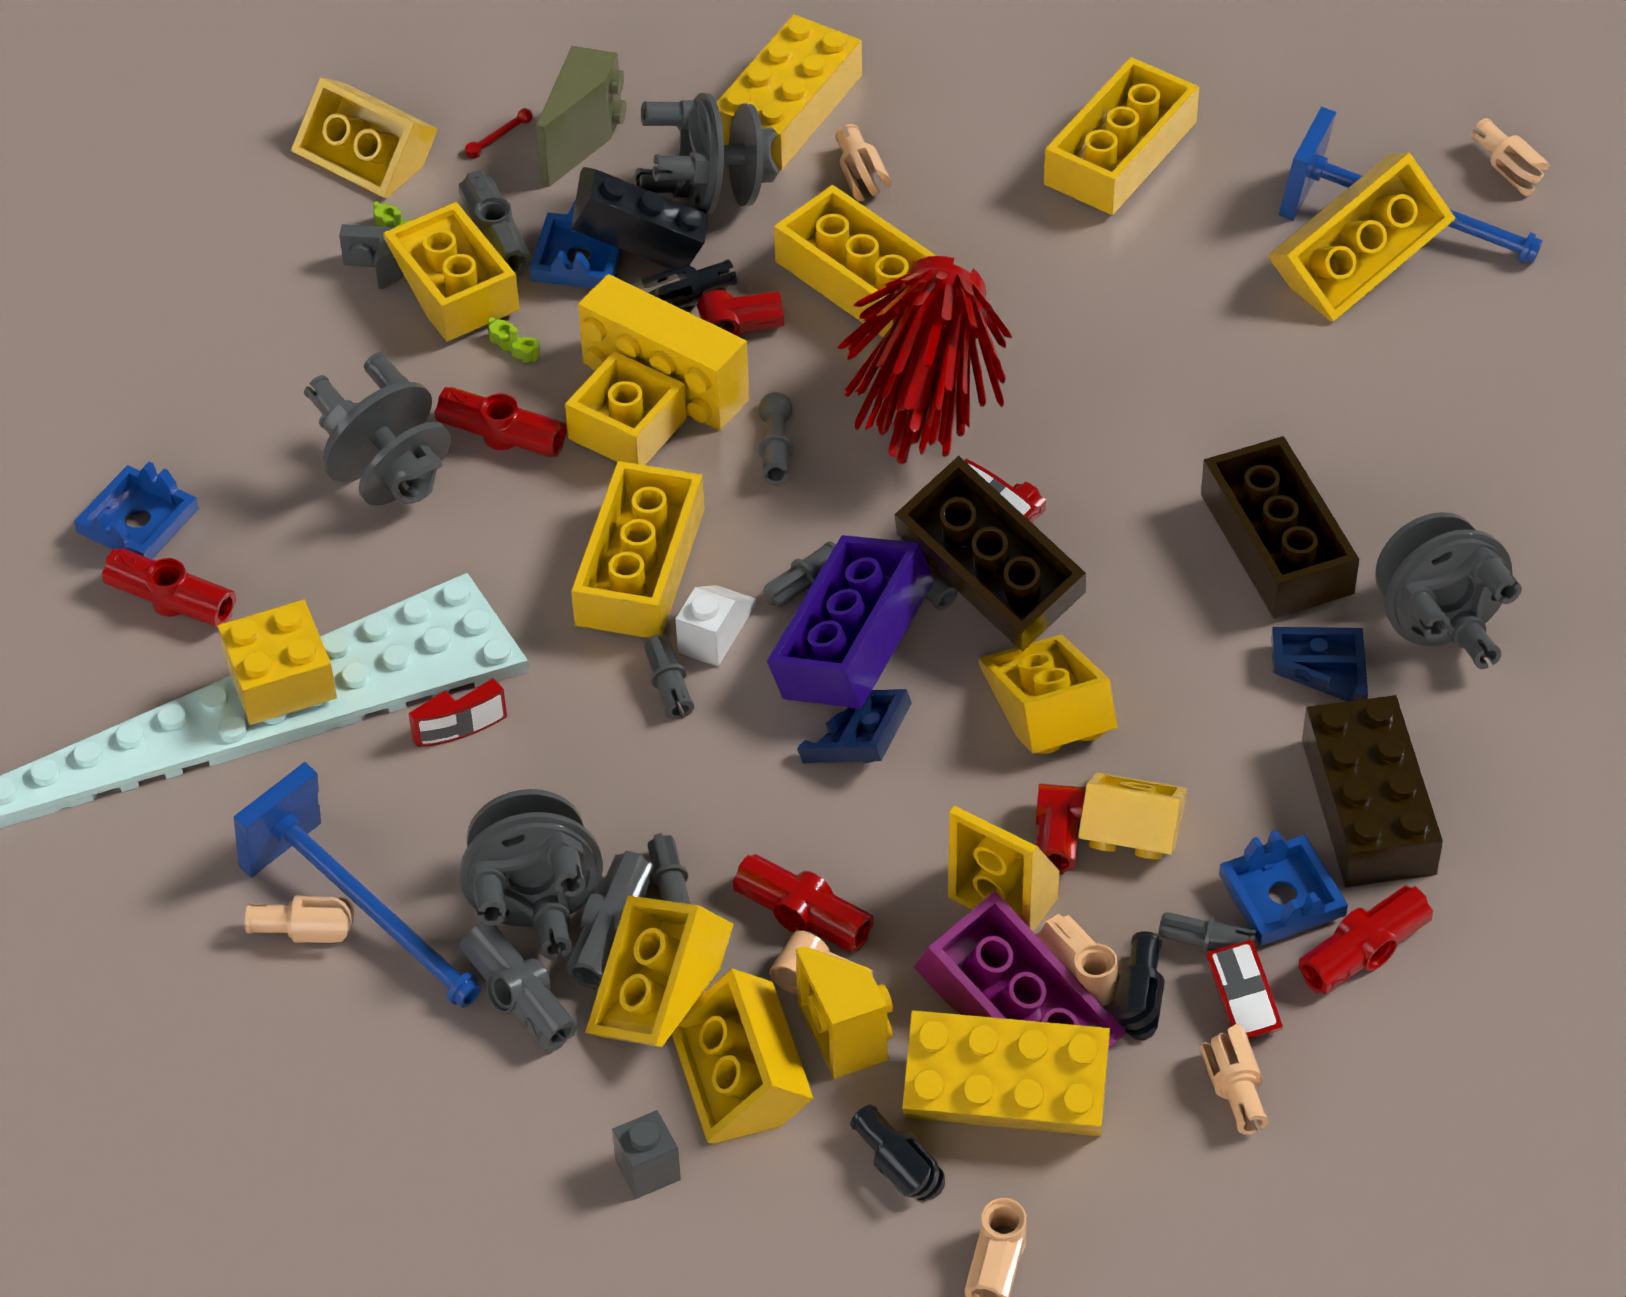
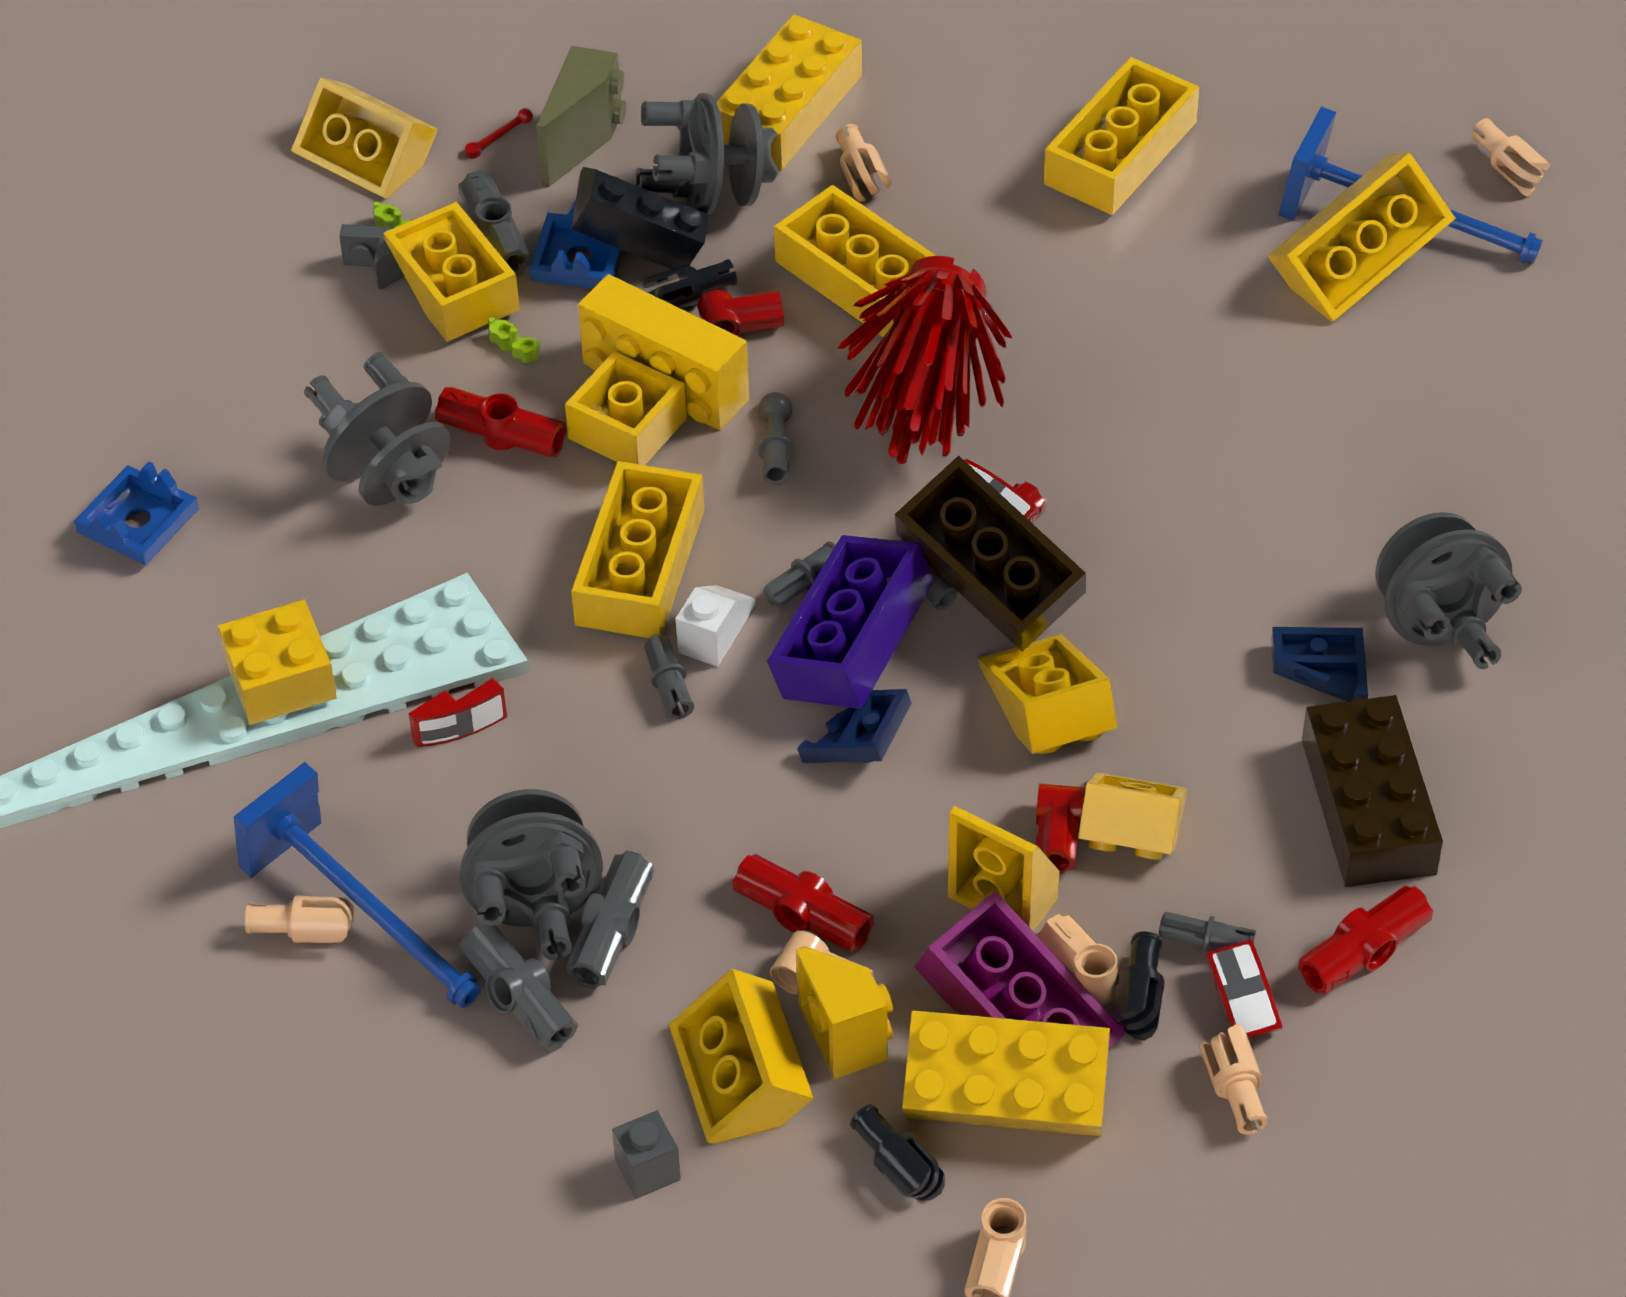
(168, 587): red piece -> none
(657, 969): yellow slope -> none
(668, 873): dark grey axle -> none
(1279, 527): dark brown brick -> none
(1289, 864): blue piece -> none

